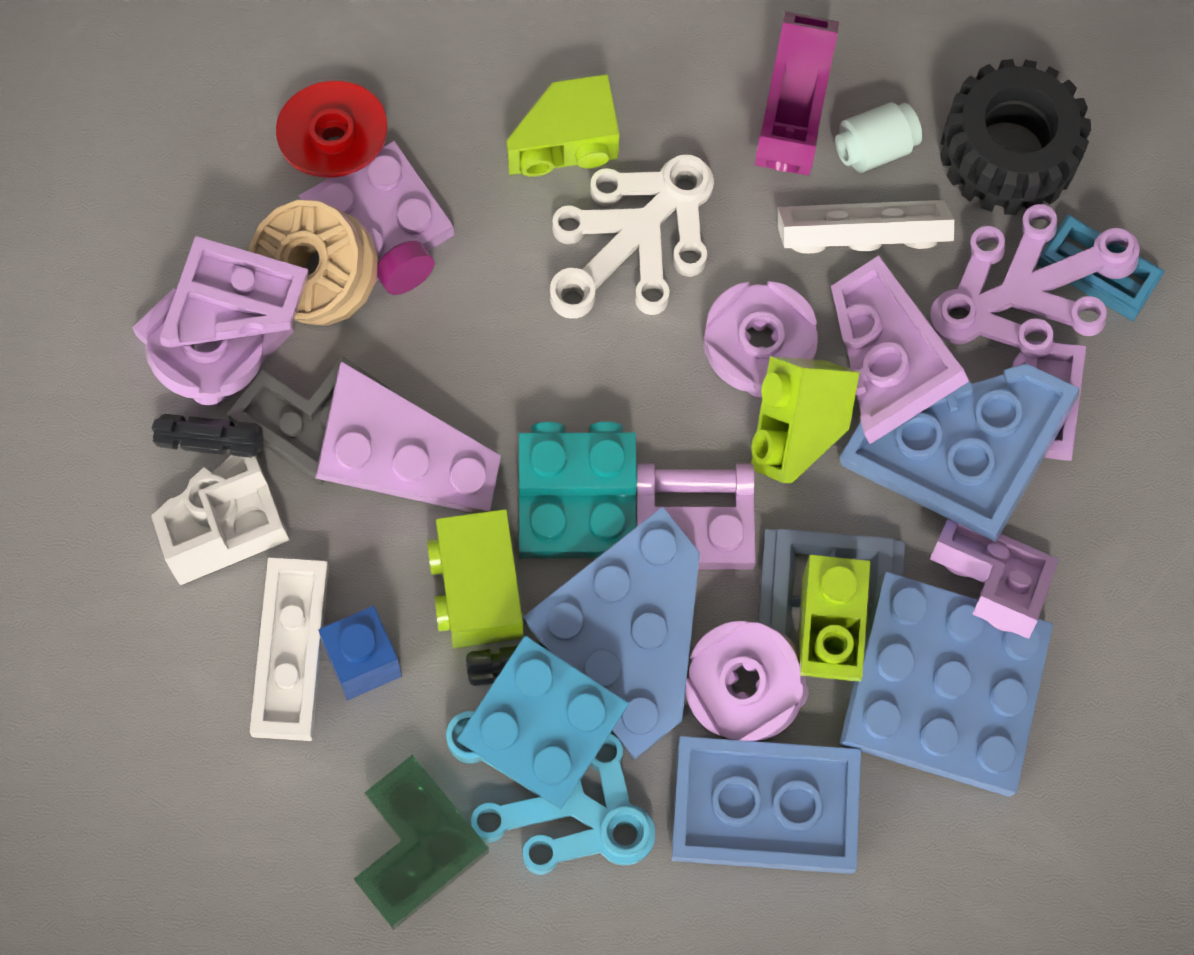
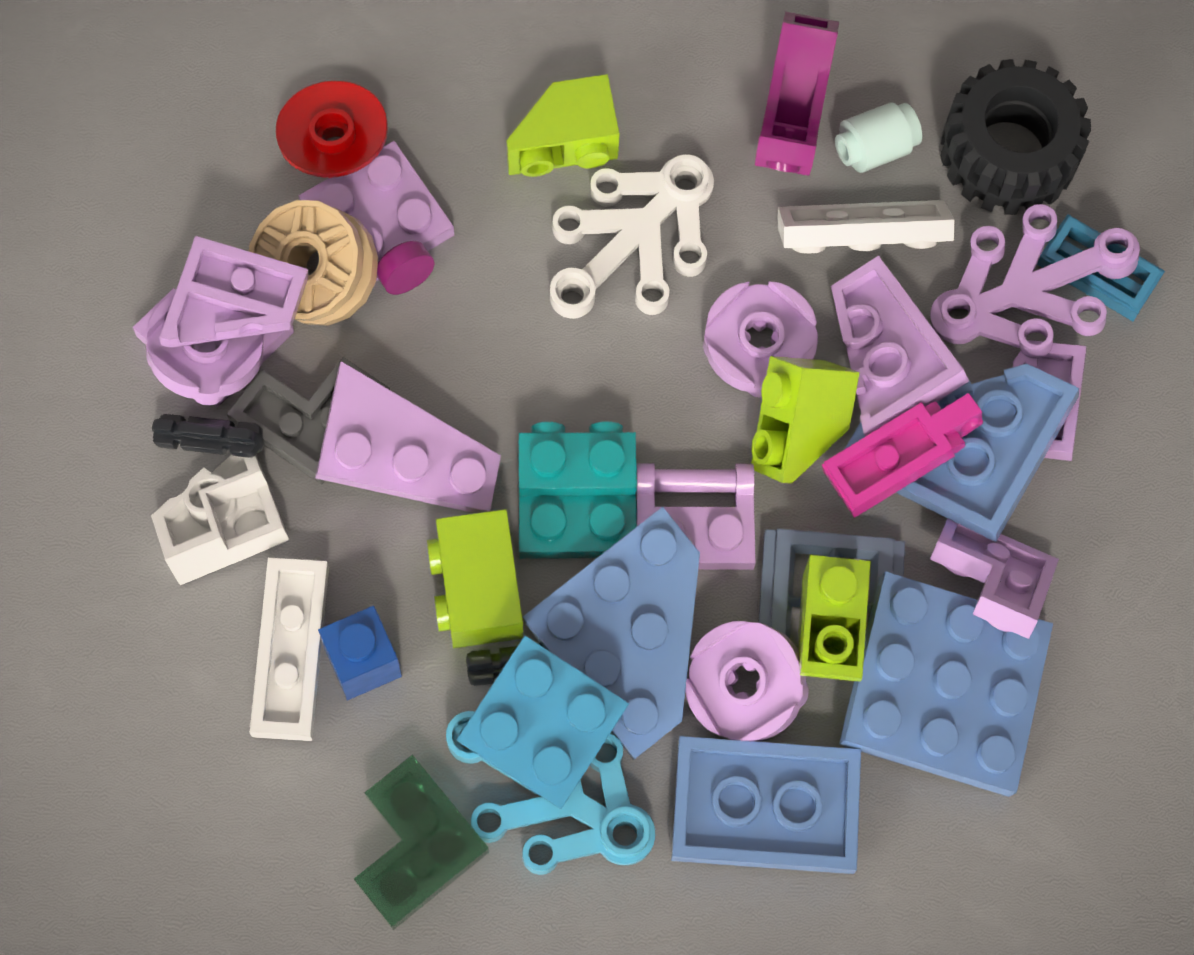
(900, 452): none -> dark pink hinge

